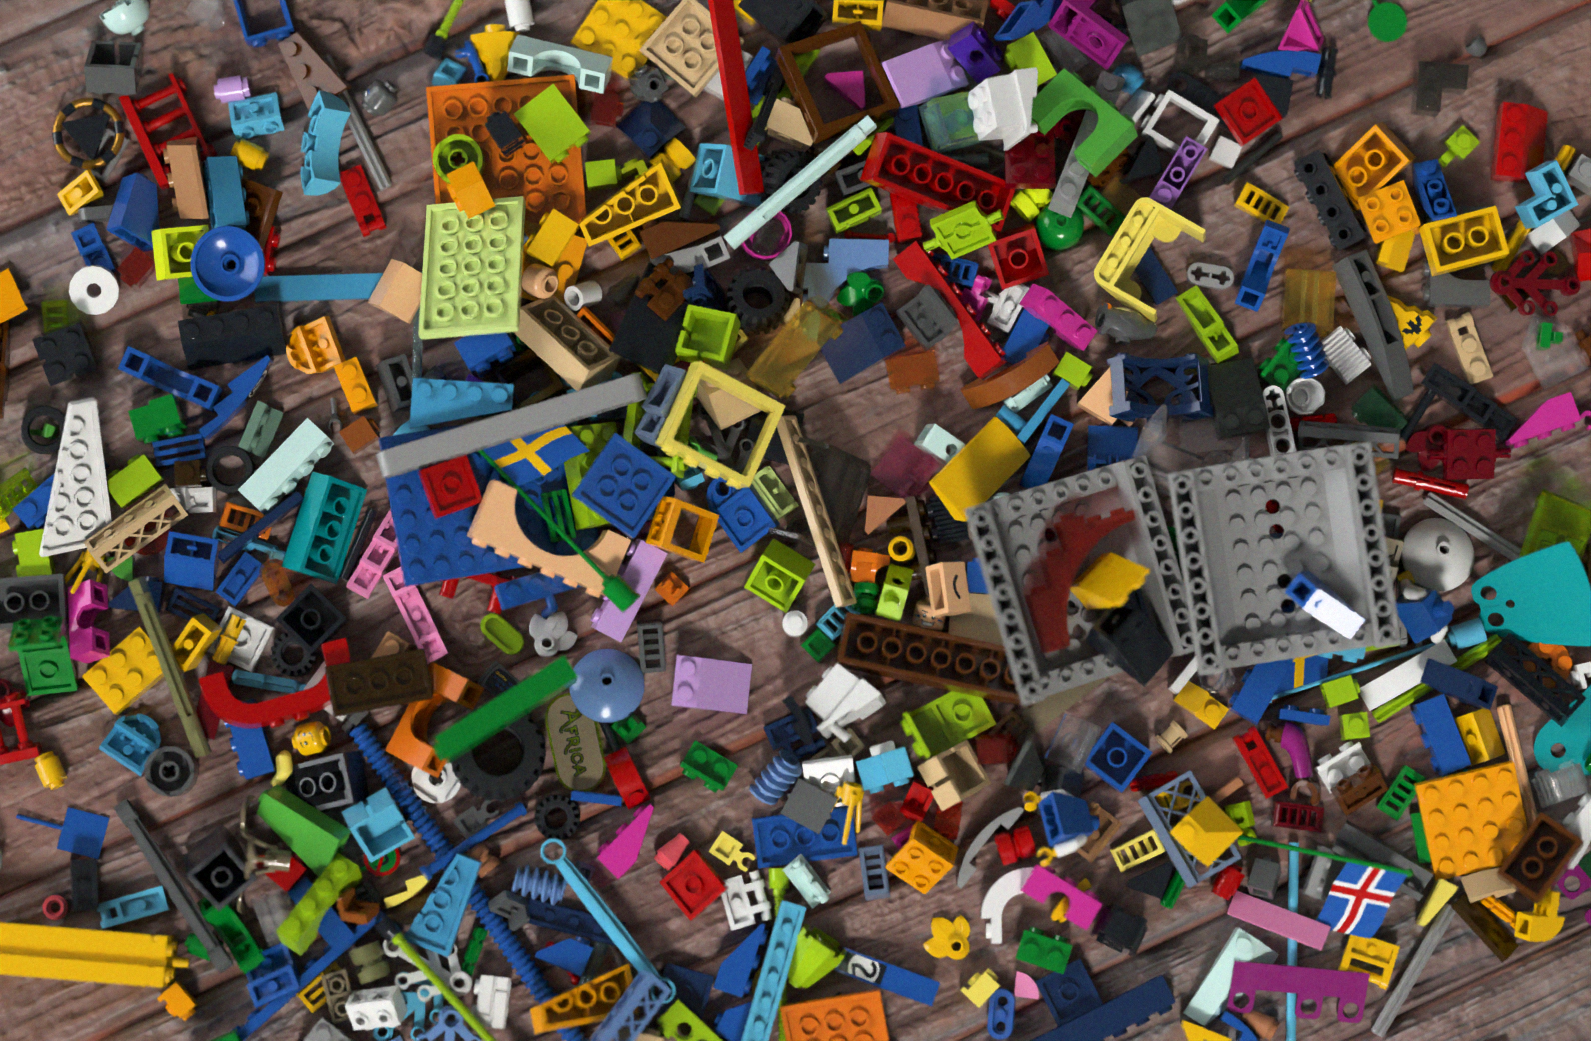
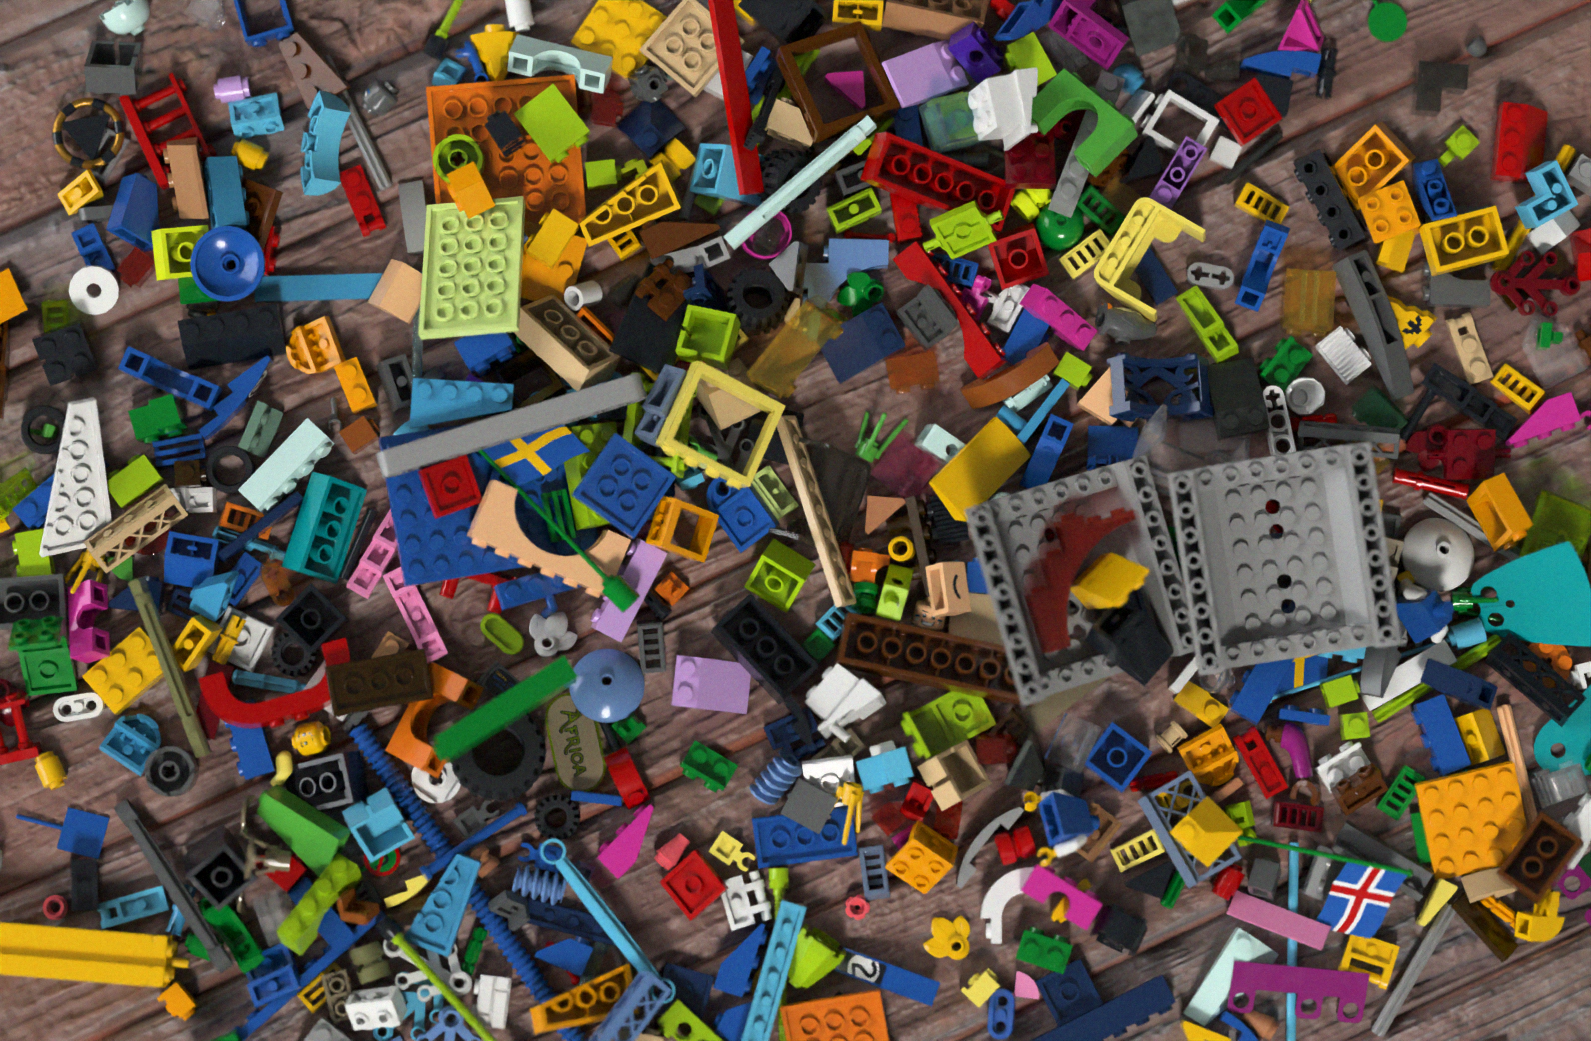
(79, 707): none -> white plate
(177, 920): none -> dark azure pin
(213, 595): none -> dark azure slope
(414, 215): none -> light grey slope
(539, 281): light nougat head -> none
(551, 853): none -> blue plate
(657, 605): none -> black pin
(764, 648): none -> black brick
(795, 624): white brick -> none
(807, 881): light aqua hinge -> none
(852, 902): none -> coral plate
(868, 449): none -> bright green plant
(1064, 260): none -> light yellow slope
(1210, 756): none -> light orange slope
(1309, 349): blue piece -> none
(1324, 603): slope -> none
(1379, 667): none -> dark grey slope
(1463, 600): none -> green plant
(1499, 513): none -> light orange window
(1513, 395): none -> yellow slope

